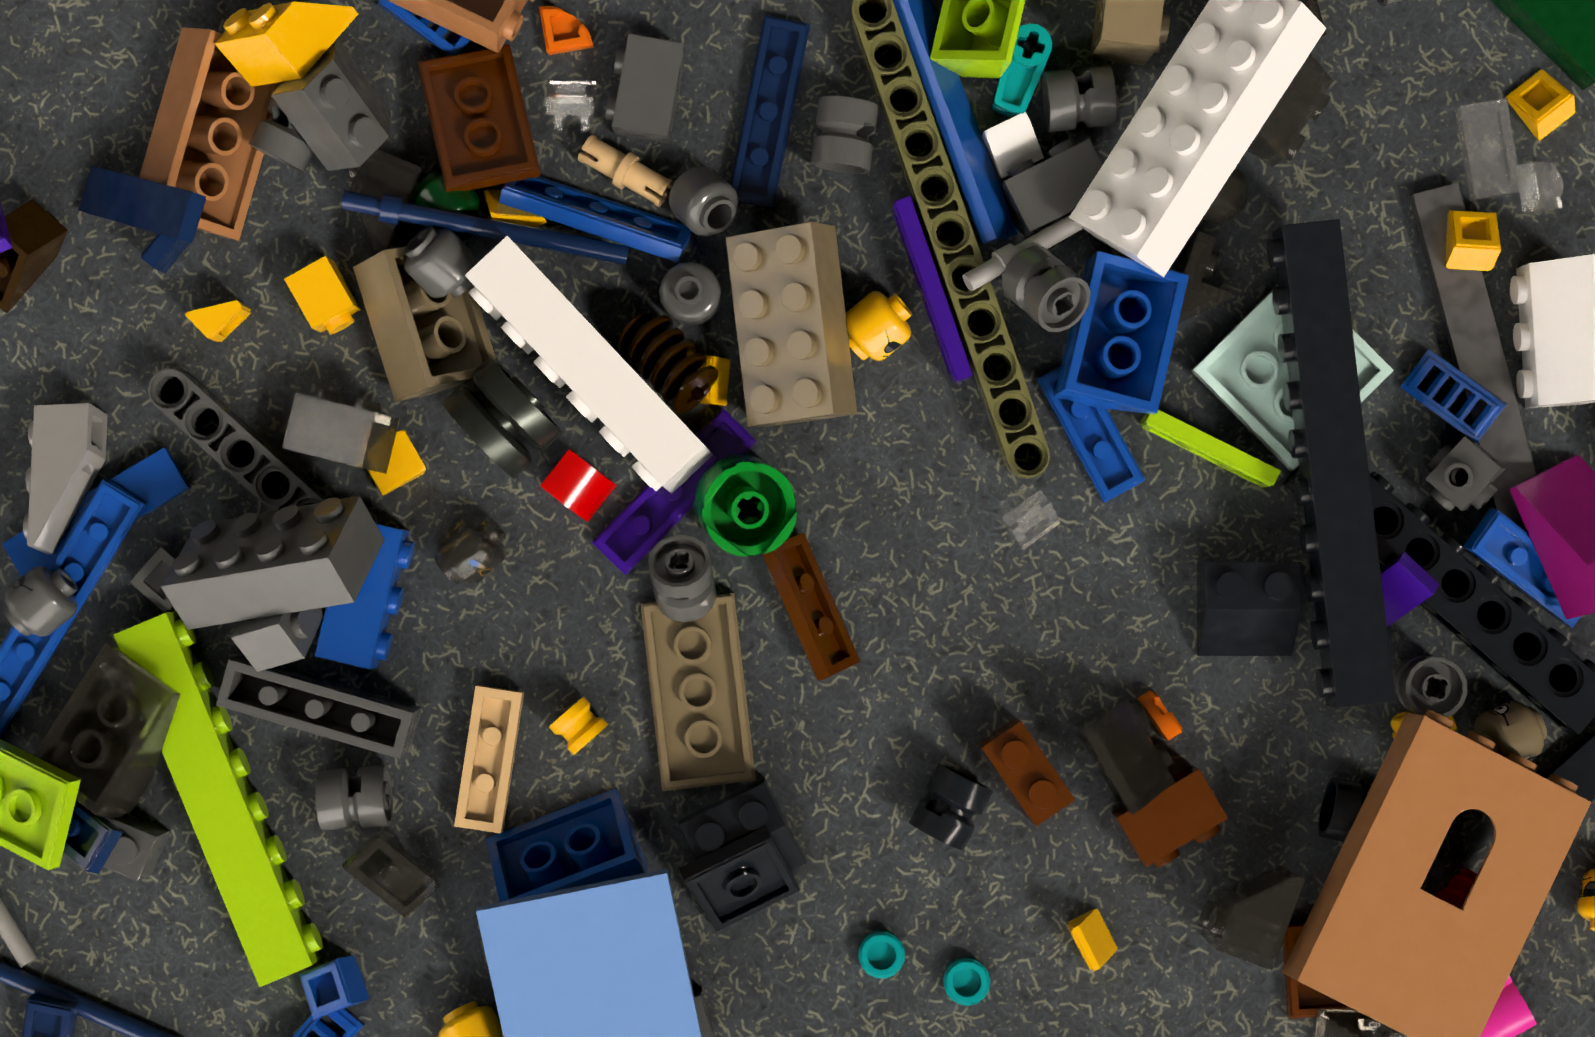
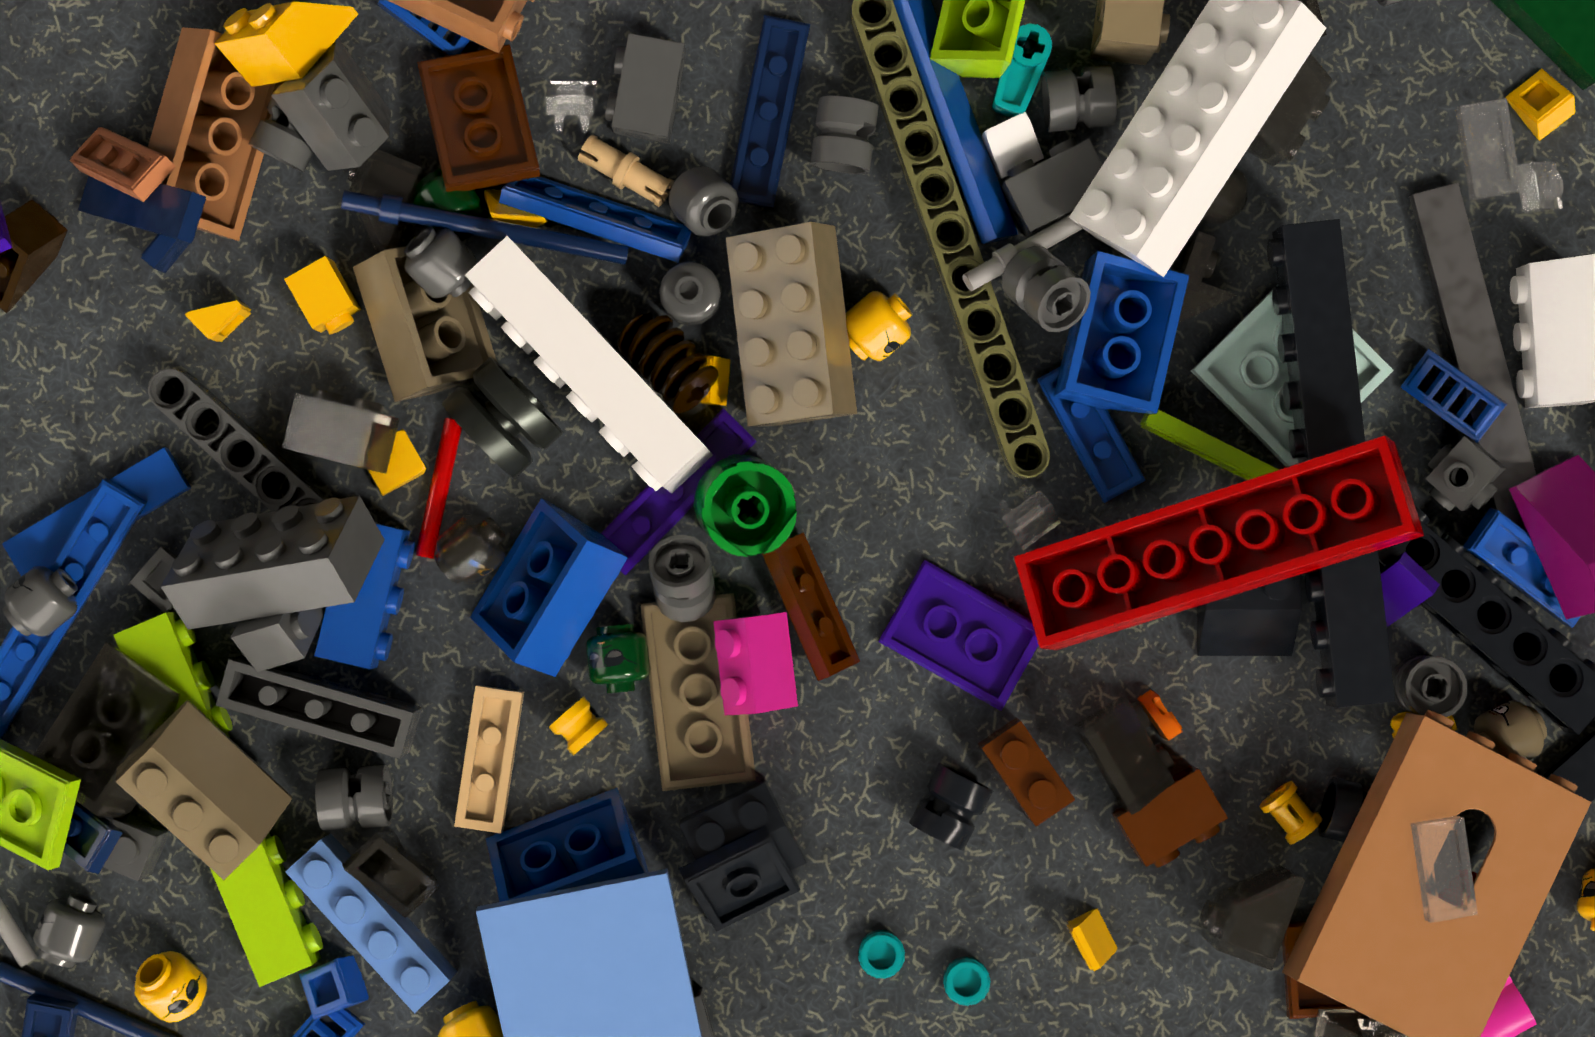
(65, 460): light grey slope -> none
(69, 930): none -> dark grey head
(122, 163): none -> nougat tile
(170, 986): none -> yellow head
(204, 789): none -> dark tan slope
(373, 927): none -> medium blue brick
(439, 489): none -> red bar
(547, 589): none -> blue slope
(563, 31): orange tile -> none
(578, 485): red brick -> none
(617, 657): none -> dark green head
(755, 664): none -> dark pink brick
(931, 290): dark purple tile -> none
(961, 635): none -> dark purple tile
(1219, 544): none -> red brick
(1295, 826): none -> yellow bush
(1444, 869): none -> clear tile
(1472, 240): yellow slope -> none

